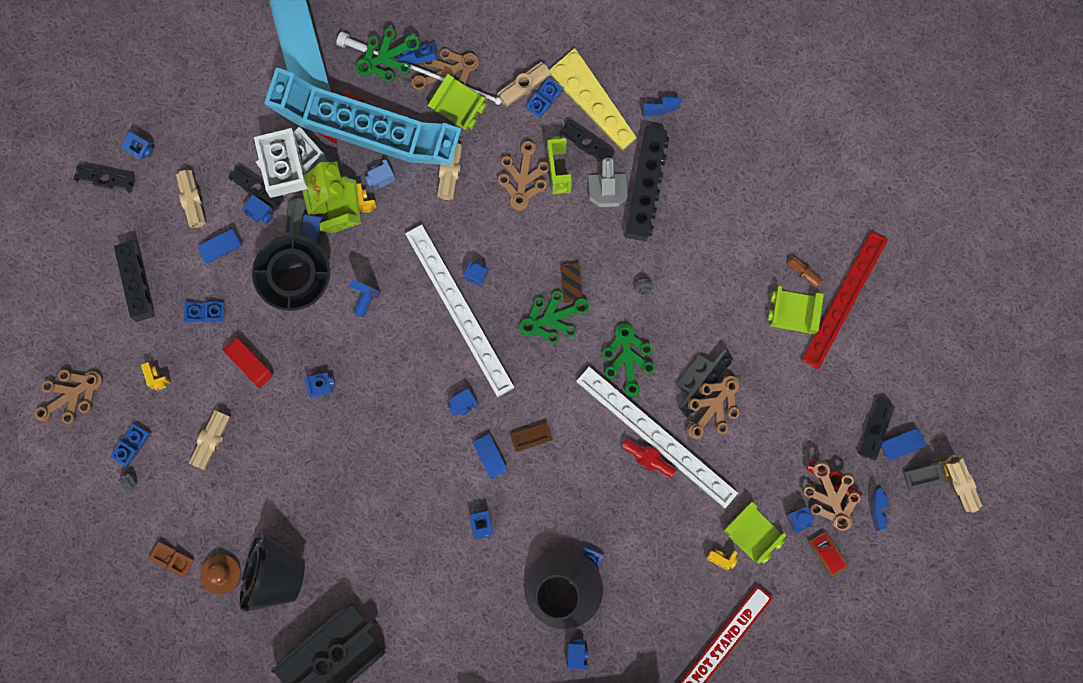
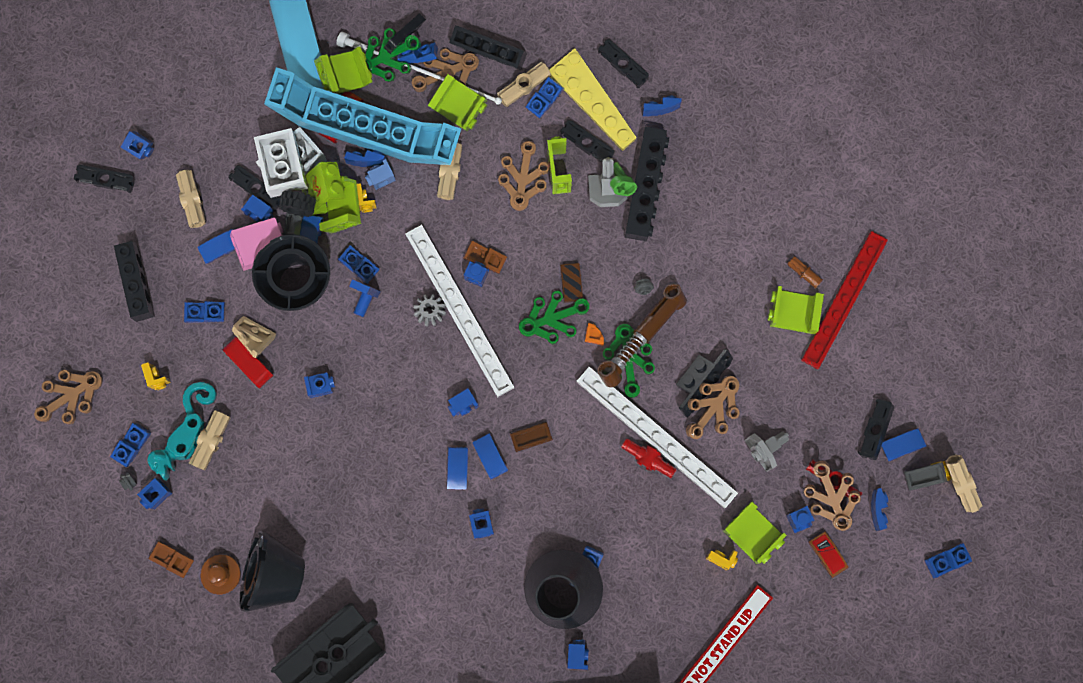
(145, 494): none -> blue brick
(184, 435): none -> teal animal
(253, 238): none -> bright pink brick
(253, 335): none -> tan wing
(297, 203): none -> black tyre
(343, 71): none -> lime panel
(358, 264): none -> blue slope
(370, 160): none -> blue slope
(401, 35): none -> black piece
(434, 304): none -> light grey gear
(457, 467): none -> blue slope
(488, 47): none -> black brick
(490, 258): none -> dark orange slope
(594, 335): none -> orange tile
(621, 183): none -> bright green piece
(633, 71): none -> black piece
(673, 300): none -> reddish brown piece
(763, 451): none -> light grey piece
(948, 560): none -> blue slope

